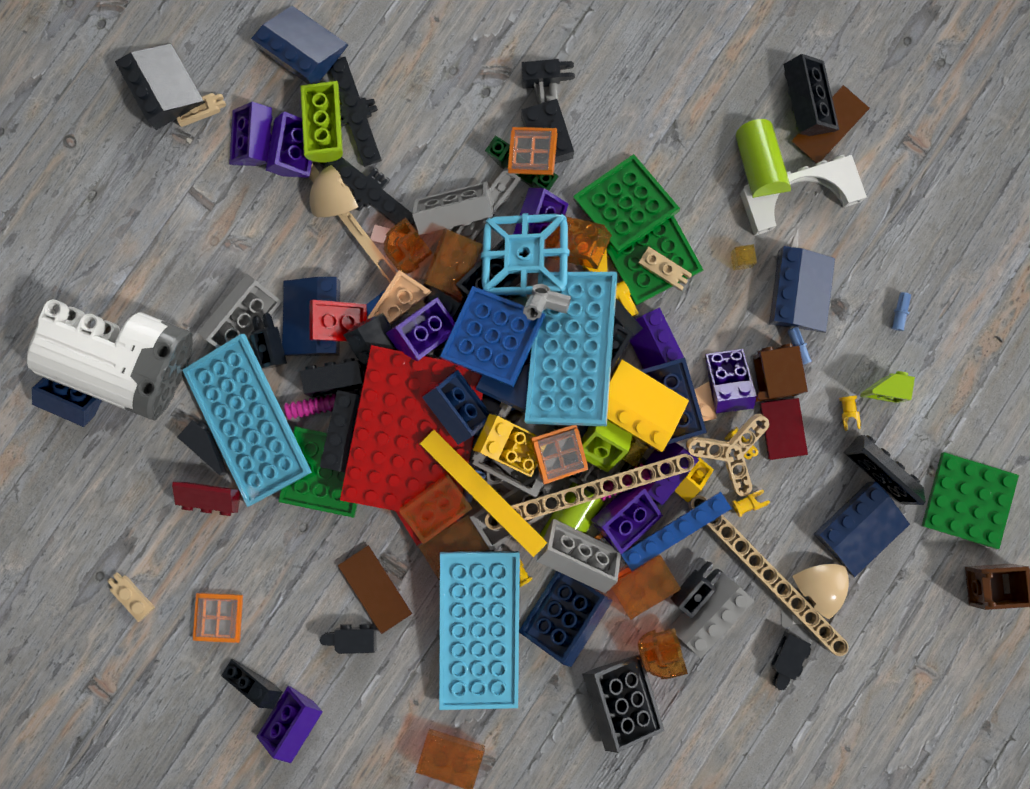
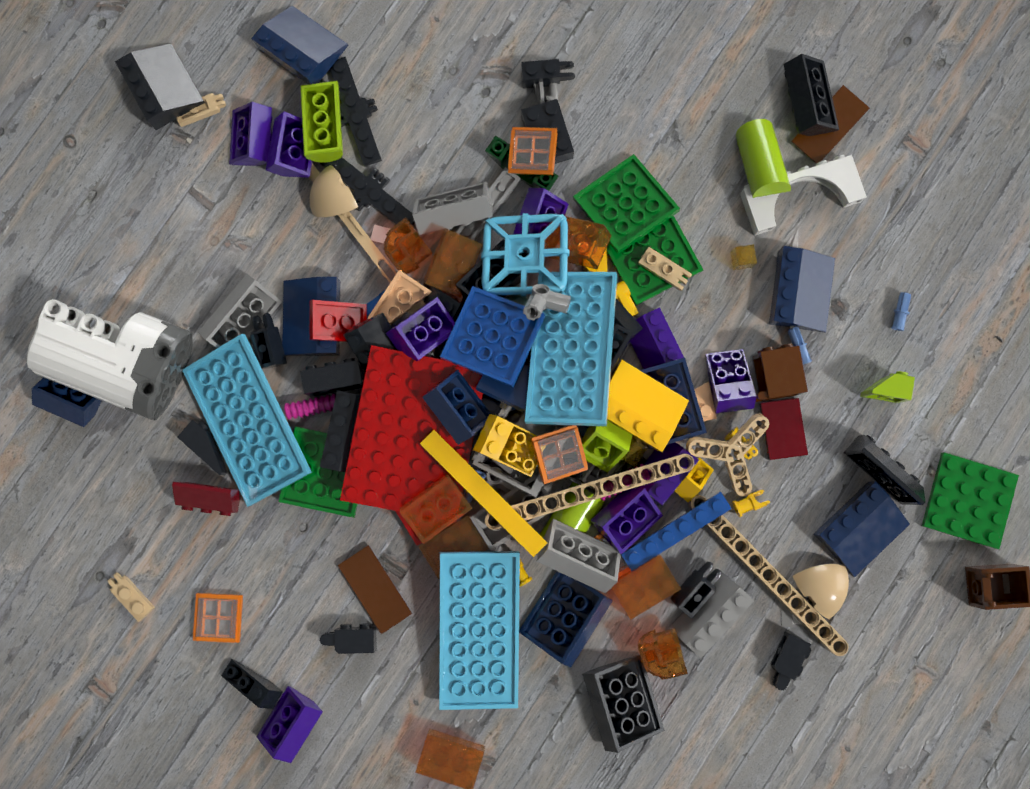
(850, 410): yellow piece -> none

